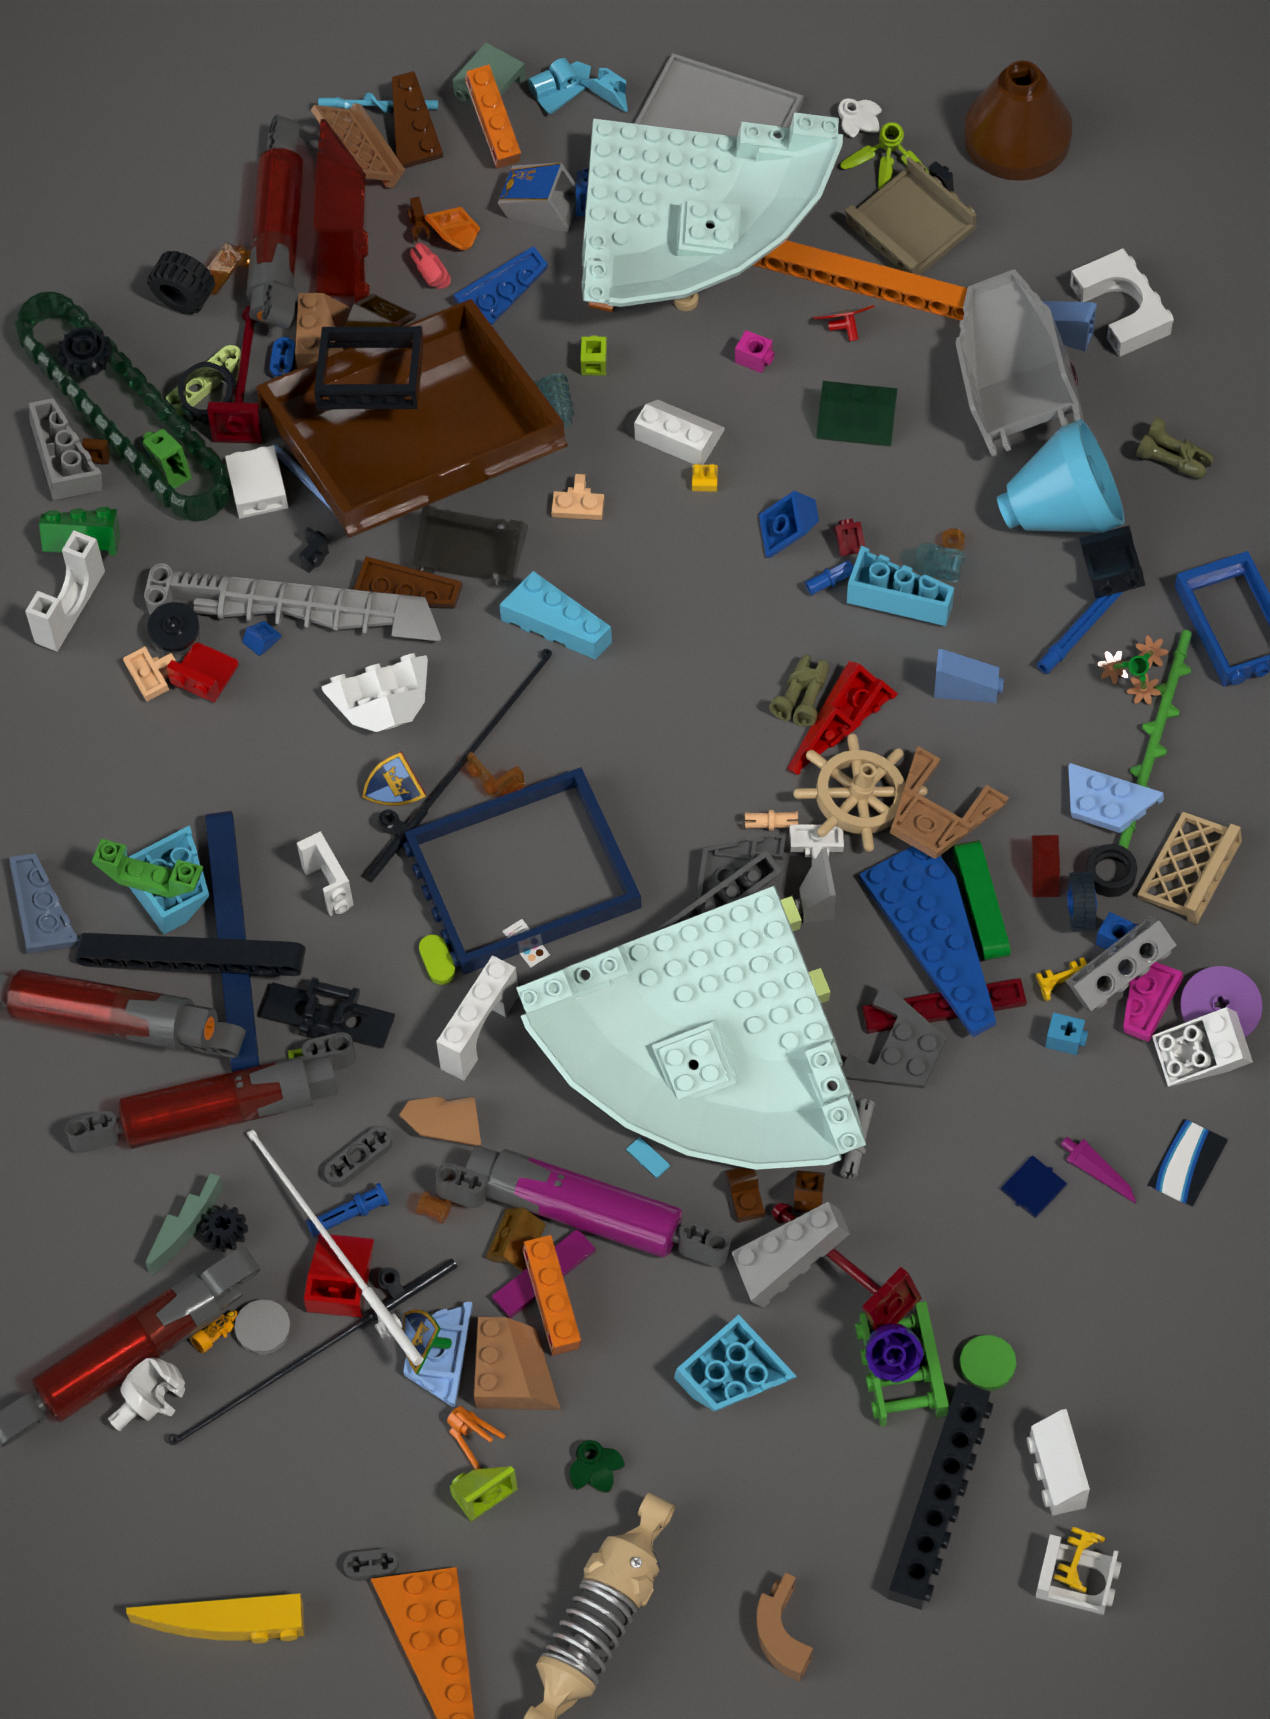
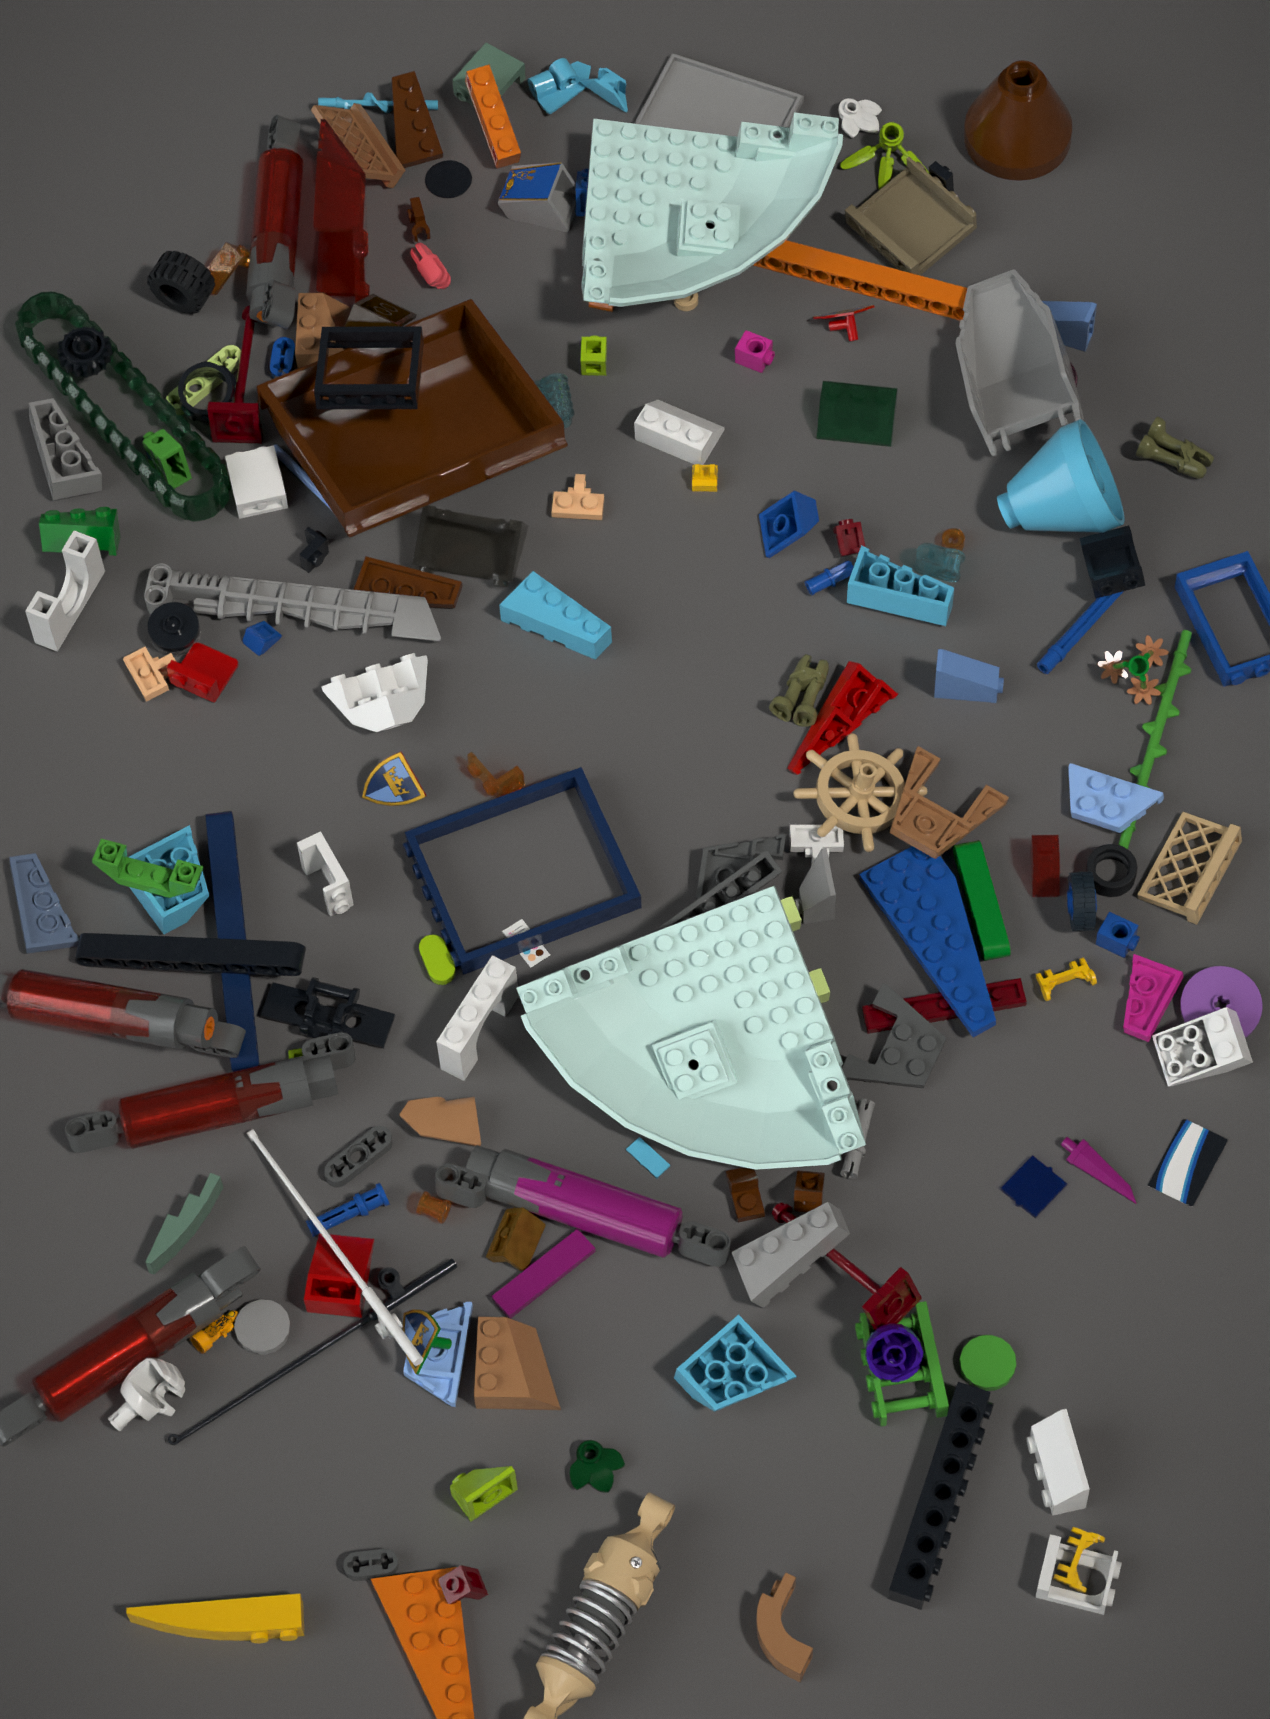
(97, 449): reddish brown tile -> none
(216, 1235): black gear -> none
(399, 828): black piece -> none
(448, 179): none -> black sticker
(454, 227): orange slope -> none
(462, 1583): none -> dark red bracket
(464, 1423): orange plant -> none
(504, 285): blue wing -> none
(551, 1295): orange brick -> none
(770, 820): light nougat pin -> none
(1057, 1031): dark azure brick -> none
(1106, 964): light grey brick -> none
(1120, 274): white arch -> none

